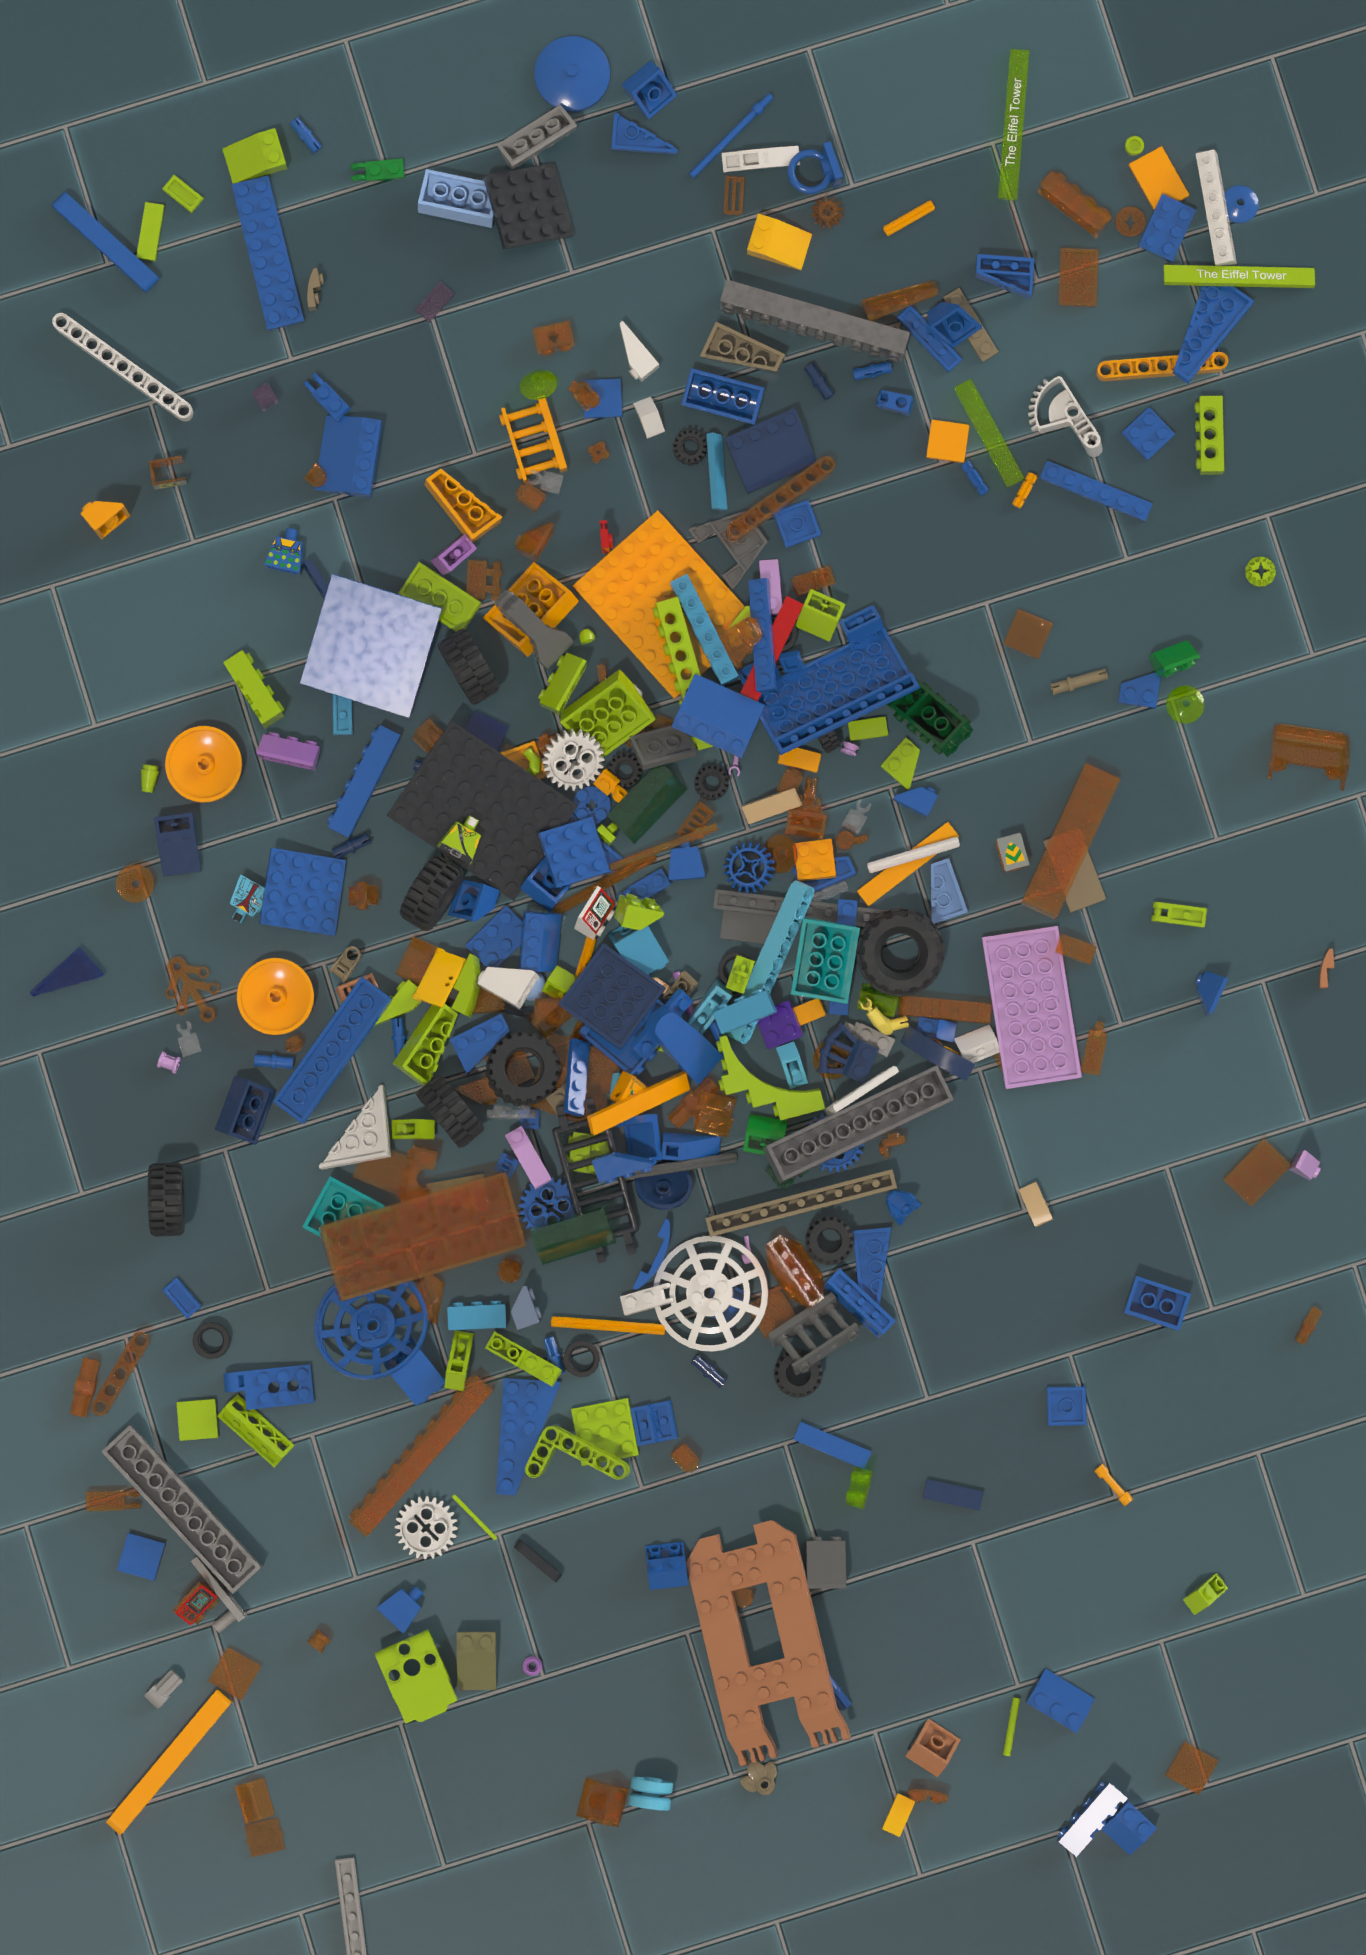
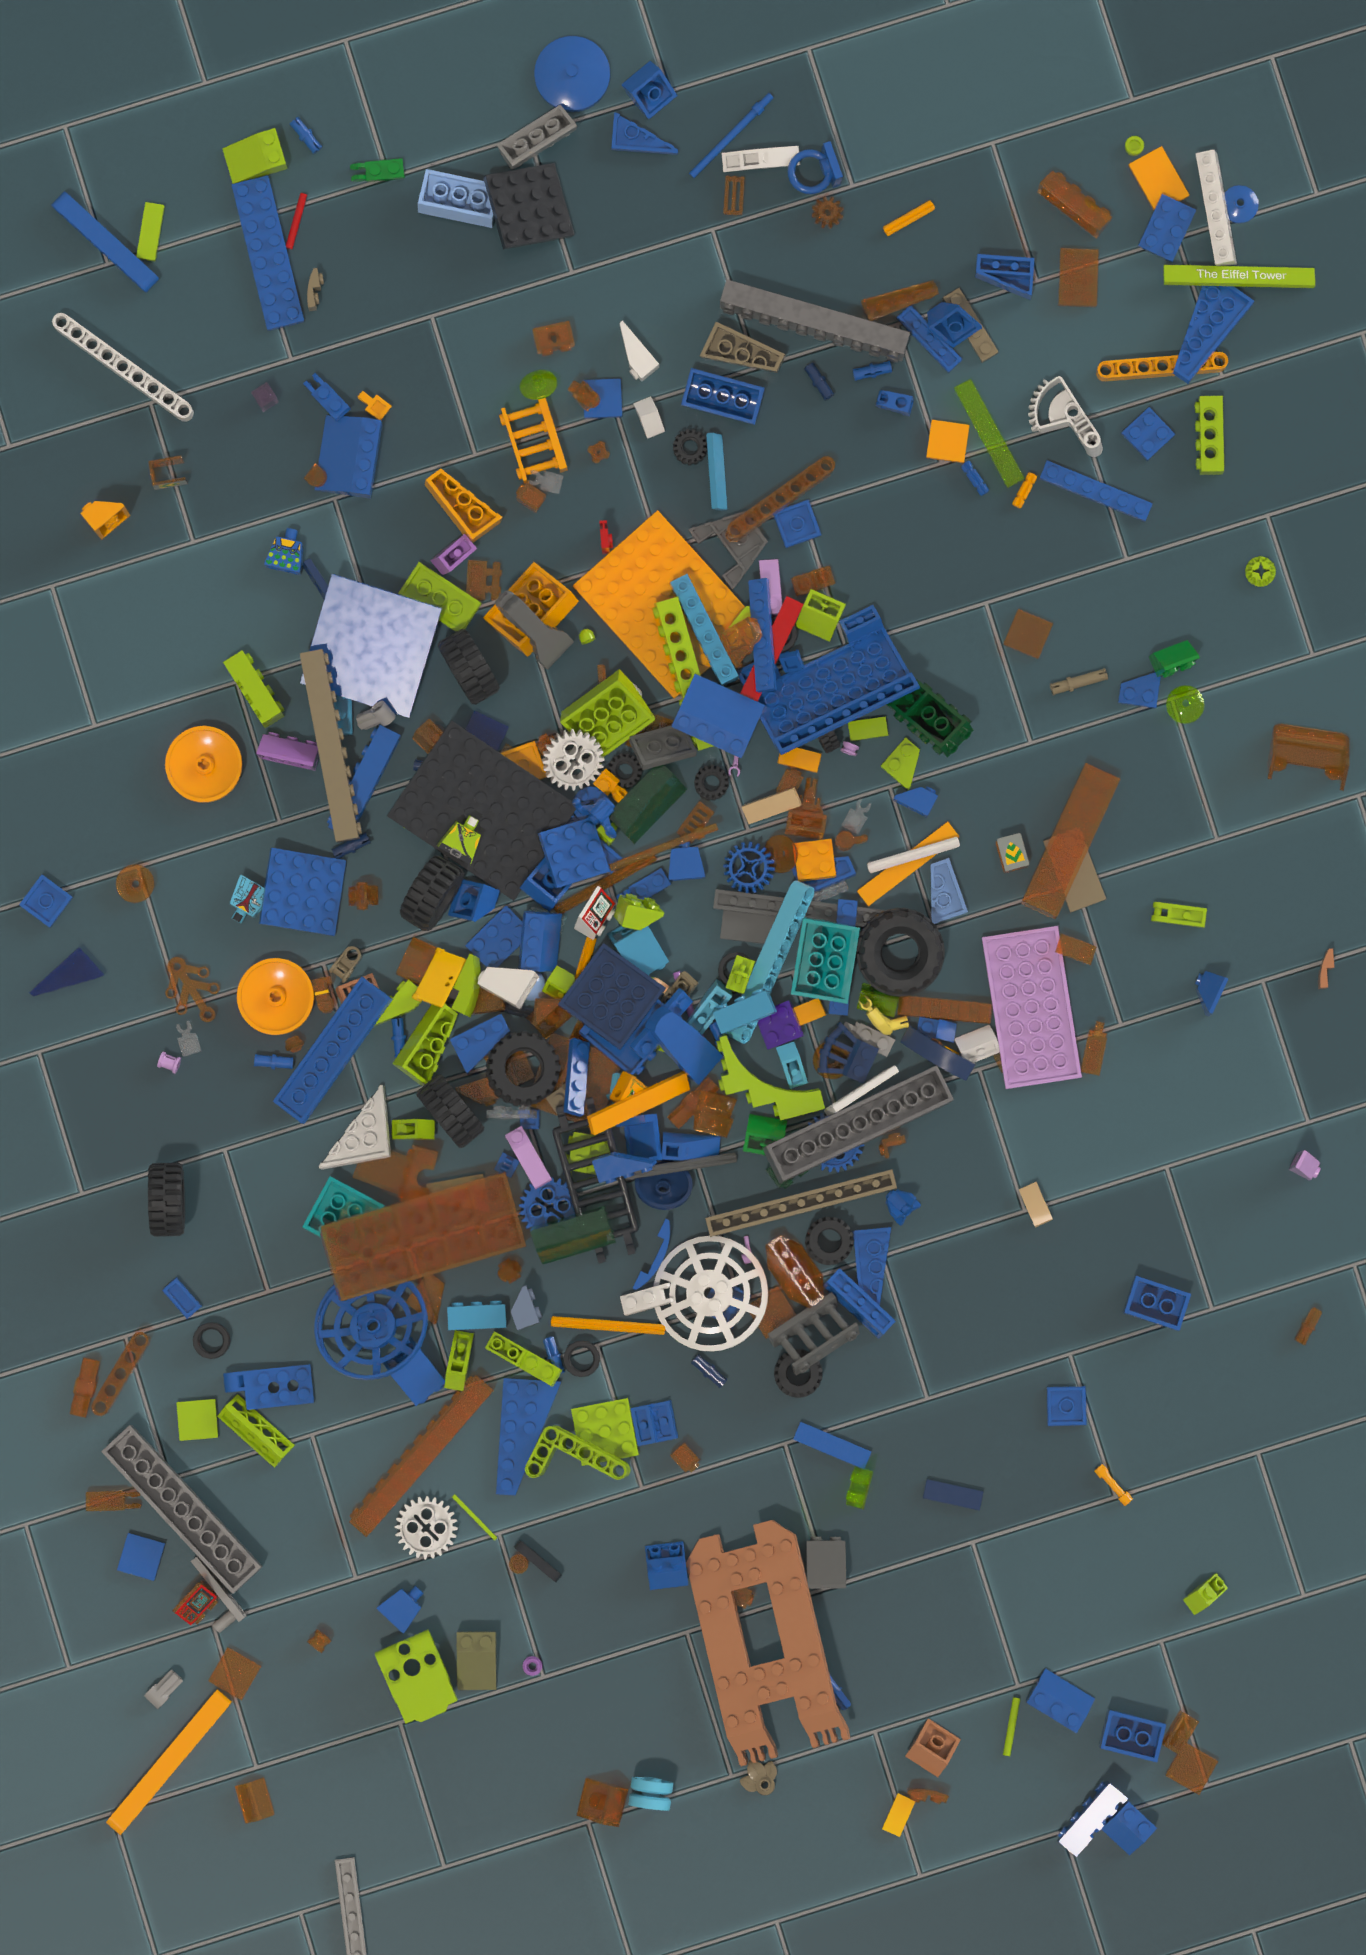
(46, 901): none -> blue plate
(149, 777): lime cone -> none
(177, 844): dark blue slope -> none
(182, 194): lime tile -> none
(245, 1110): dark blue slope -> none
(264, 1837): clear orange piece -> none
(296, 221): none -> red bar
(322, 994): none -> clear orange leg
(329, 745): none -> dark tan brick
(376, 406): none -> light orange plate
(378, 714): none -> light grey piece
(434, 302): clear purple tile -> none
(518, 1564): none -> clear orange plate
(534, 541): clear orange slope -> none
(535, 762): lime arm -> none
(562, 683): lime slope -> none
(598, 813): none -> blue piece
(770, 450): dark blue slope -> none
(778, 242): yellow slope -> none
(1013, 124): clear neon green tile -> none
(1132, 1735): none -> blue brick
(1136, 216): clear orange gear -> none
(1179, 1732): none -> clear orange slope
(1257, 1172): clear orange plate -> none

